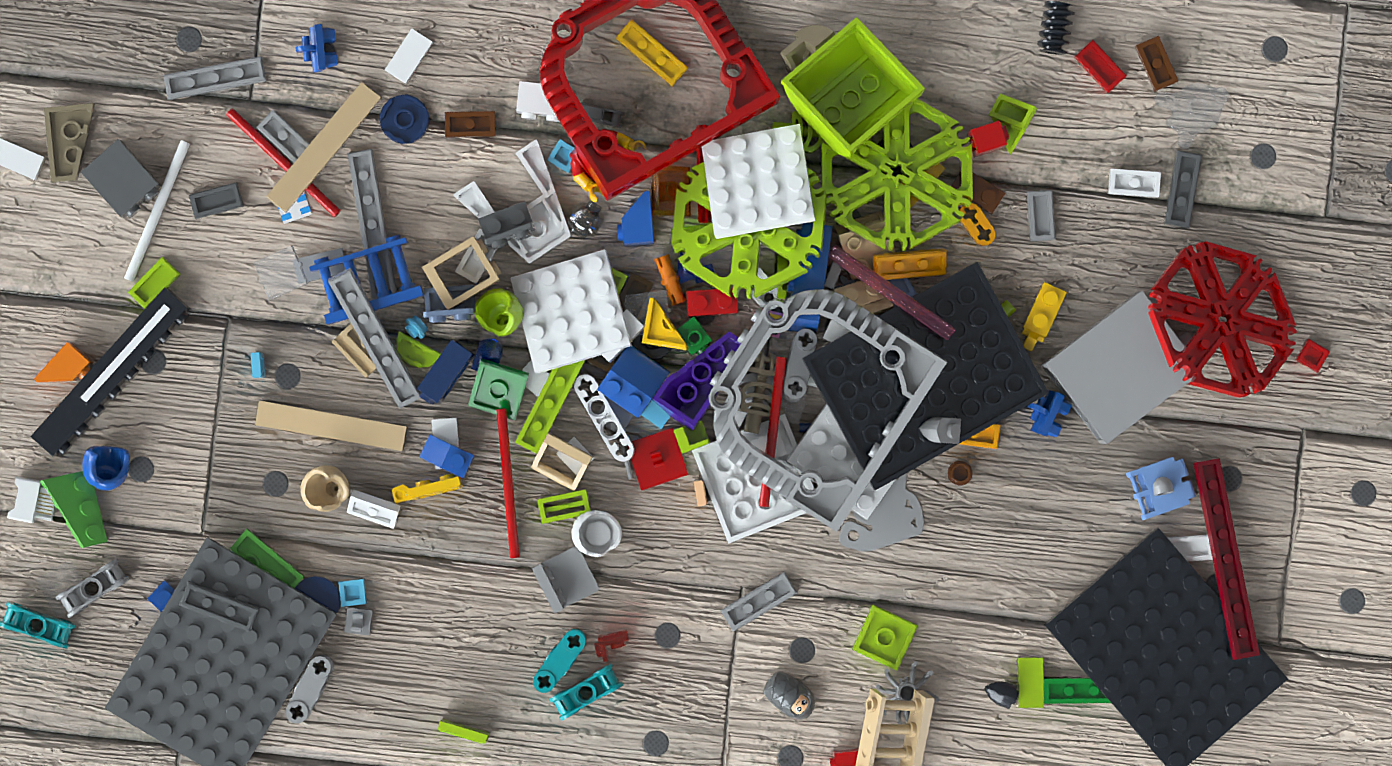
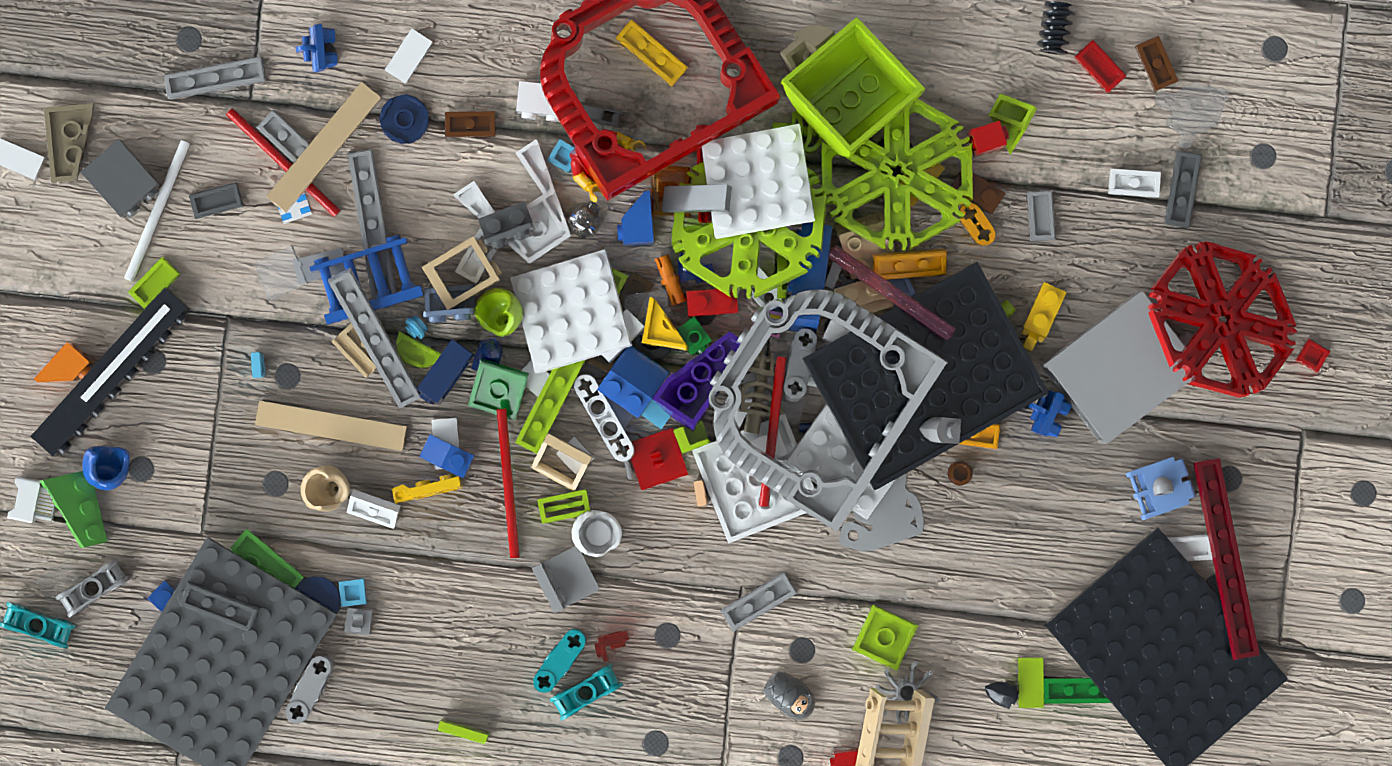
(696, 198): none -> tile

